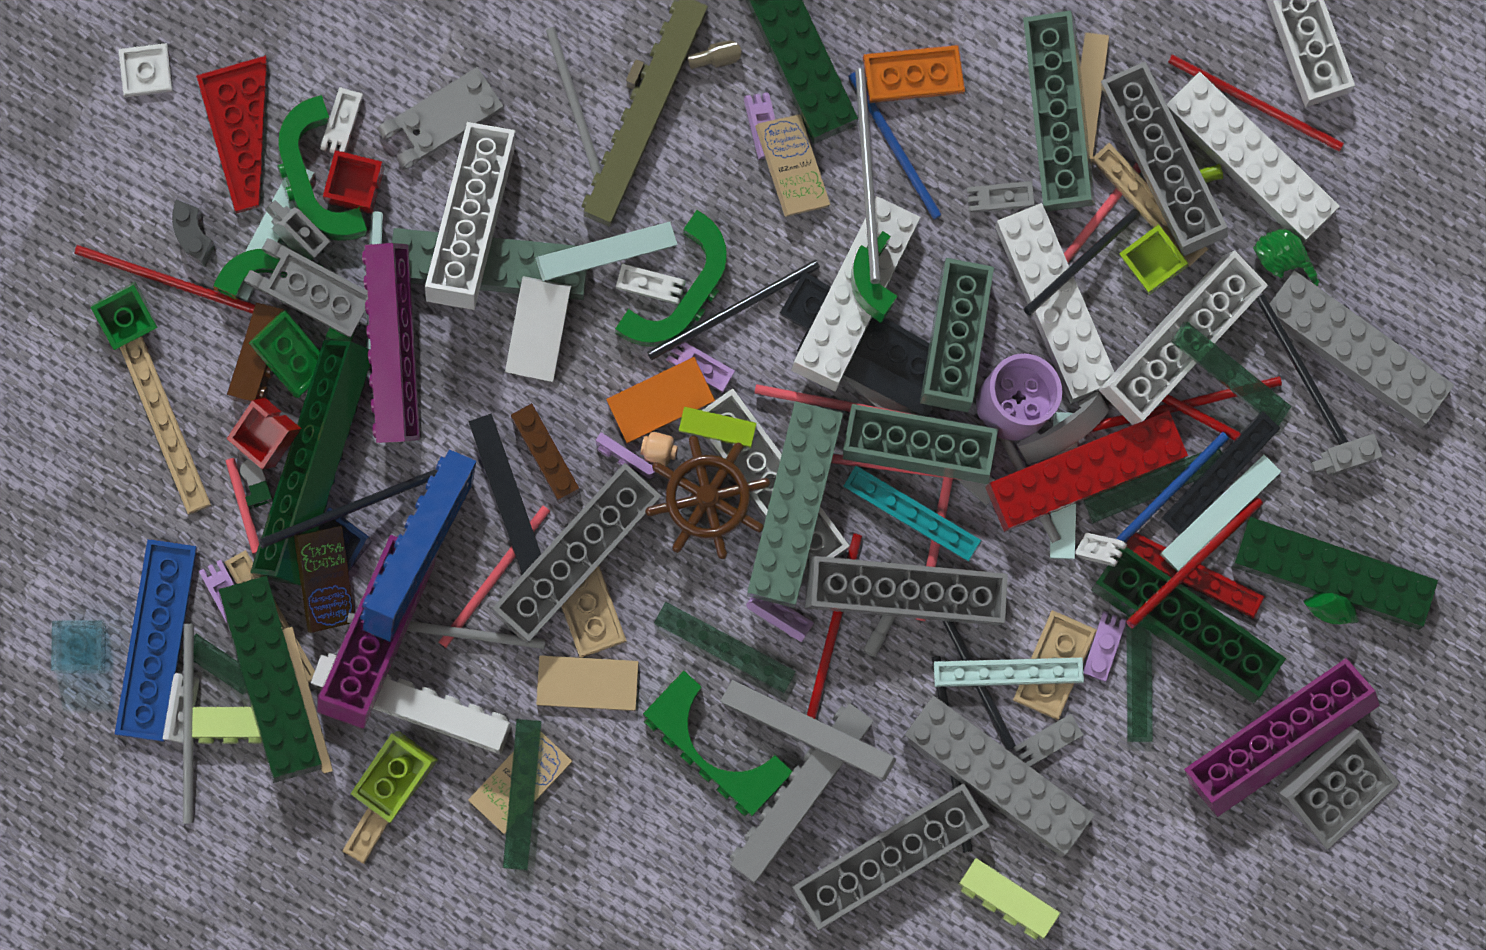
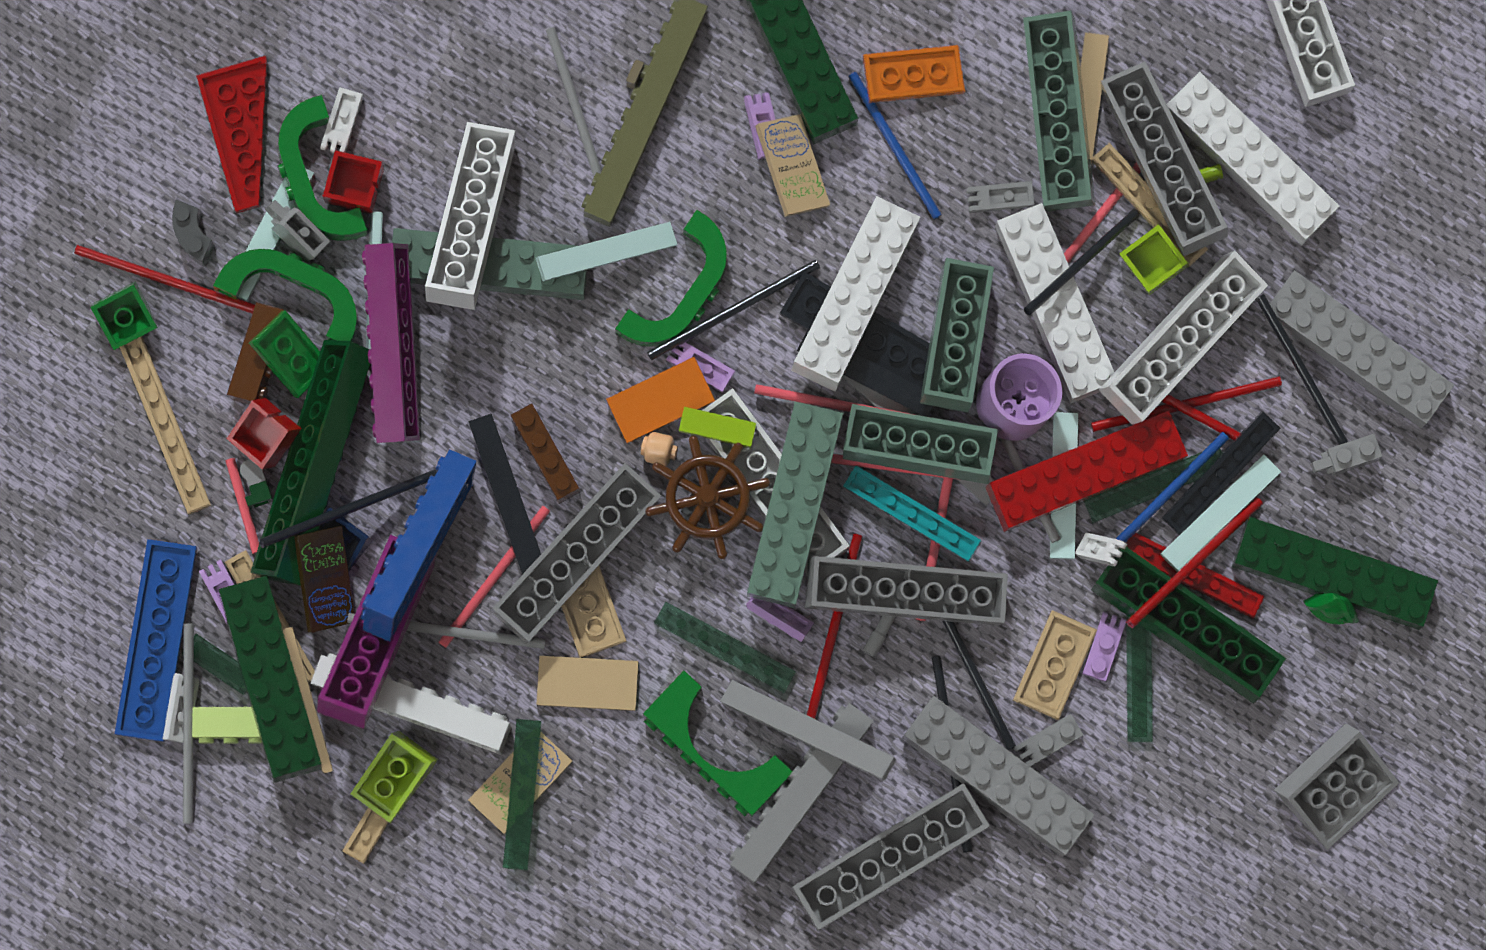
(78, 646): clear light blue brick -> none
(145, 70): white tile -> none
(311, 289): light grey hinge -> none
(443, 116): light grey hinge -> none
(538, 328): white tile -> none
(610, 447): lavender hinge -> none
(649, 284): white hinge -> none
(717, 55): dark tan arm -> none
(867, 176): light grey piece -> none
(871, 297): green arch -> none
(1008, 672): light aqua tile -> none
(1008, 898): yellowish green brick -> none
(1067, 432): light grey slope -> none
(1230, 372): clear green tile -> none
(1258, 104): red piece -> none
(1282, 737): magenta brick -> none
(1284, 251): green hair -> none

